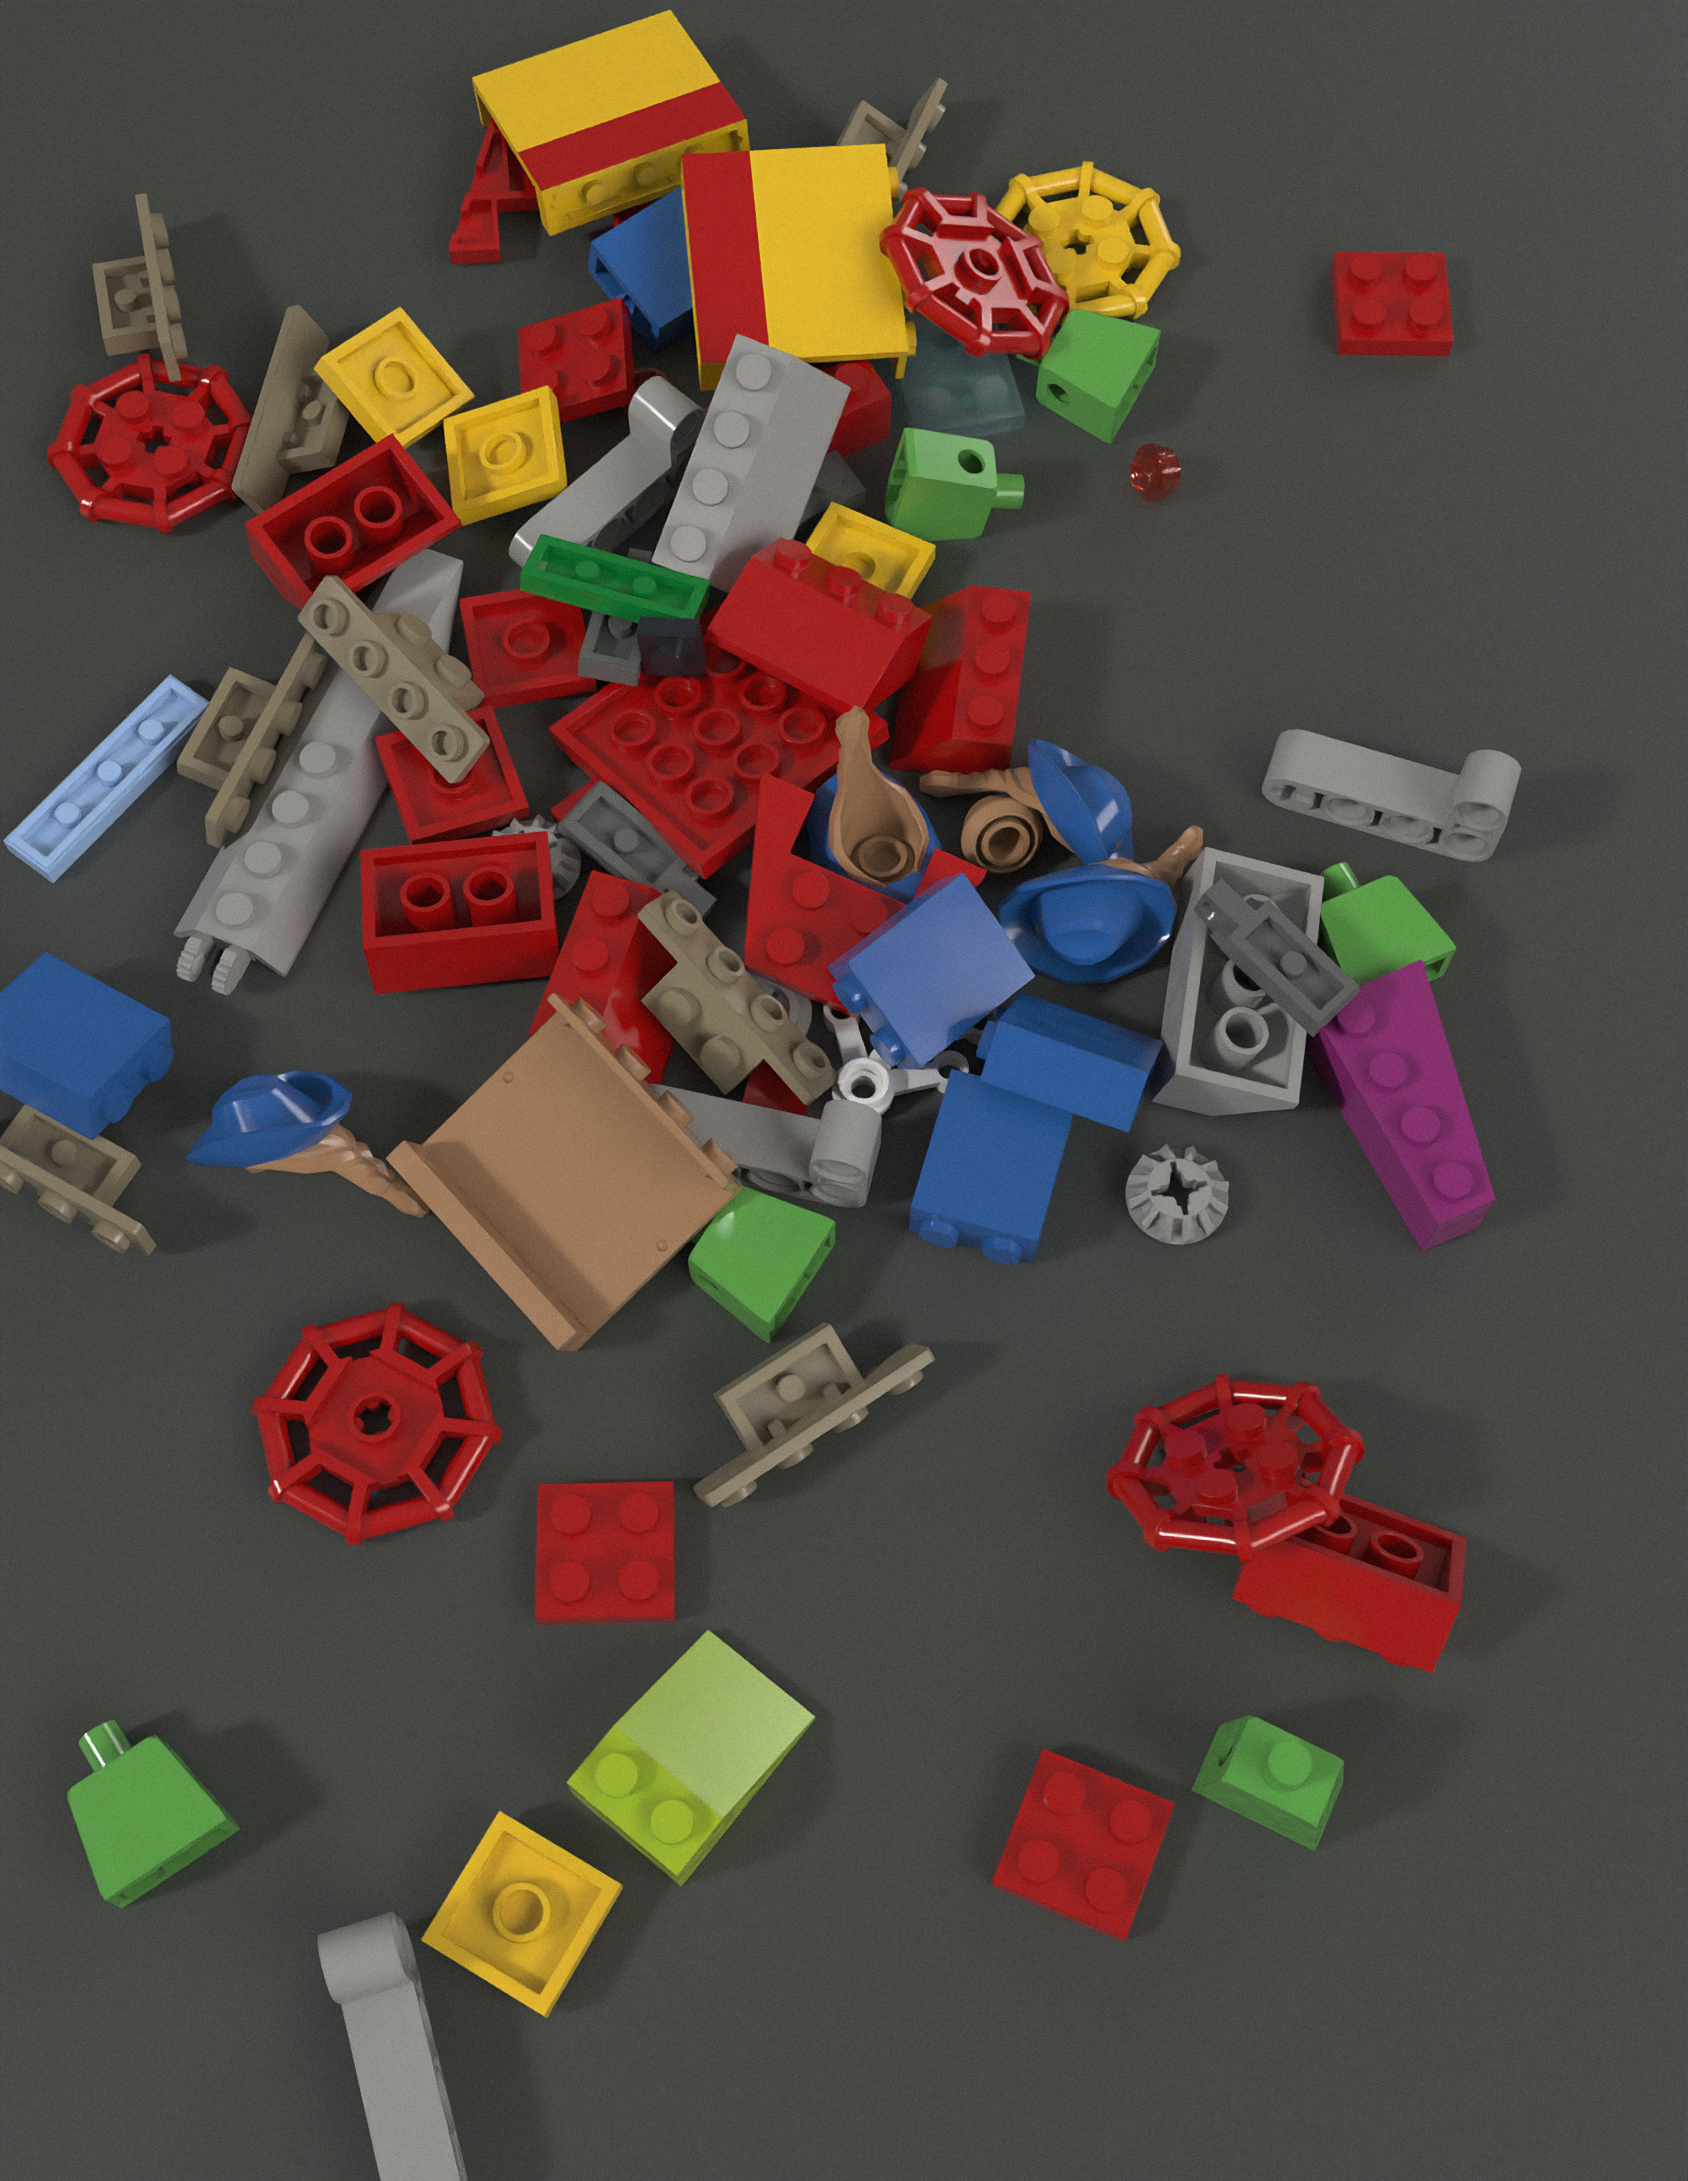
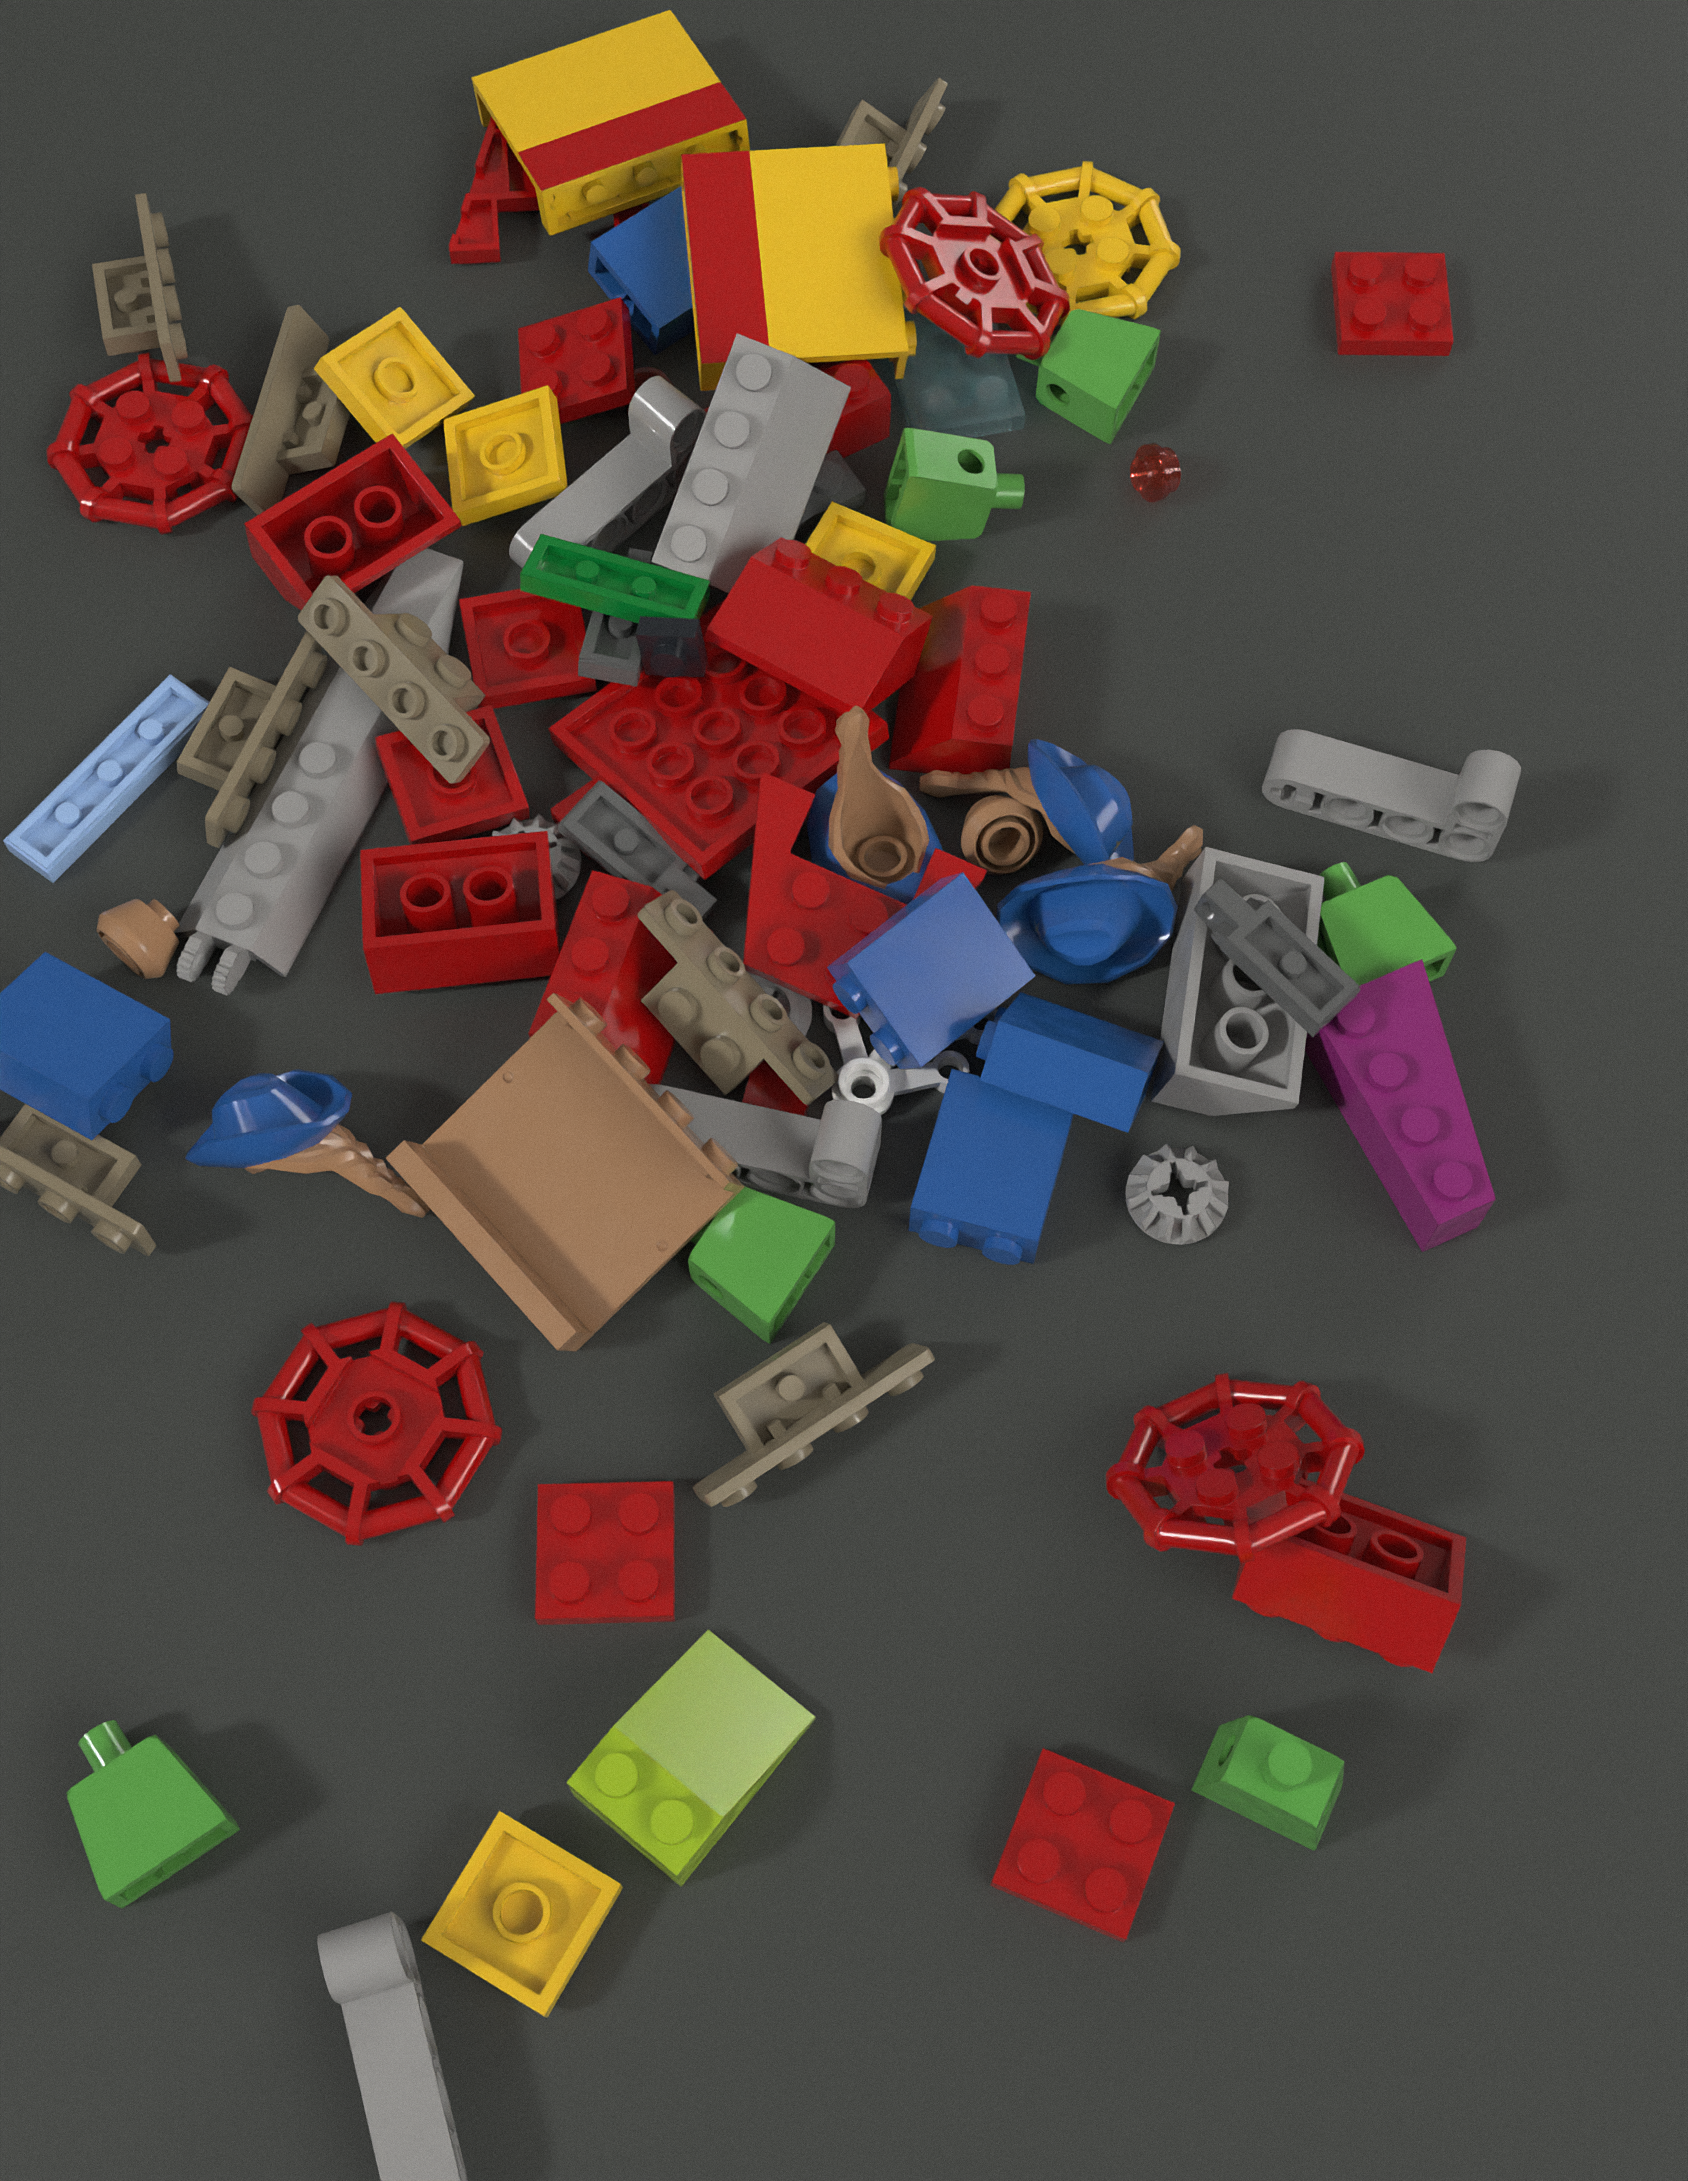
(140, 936): none -> medium nougat cone

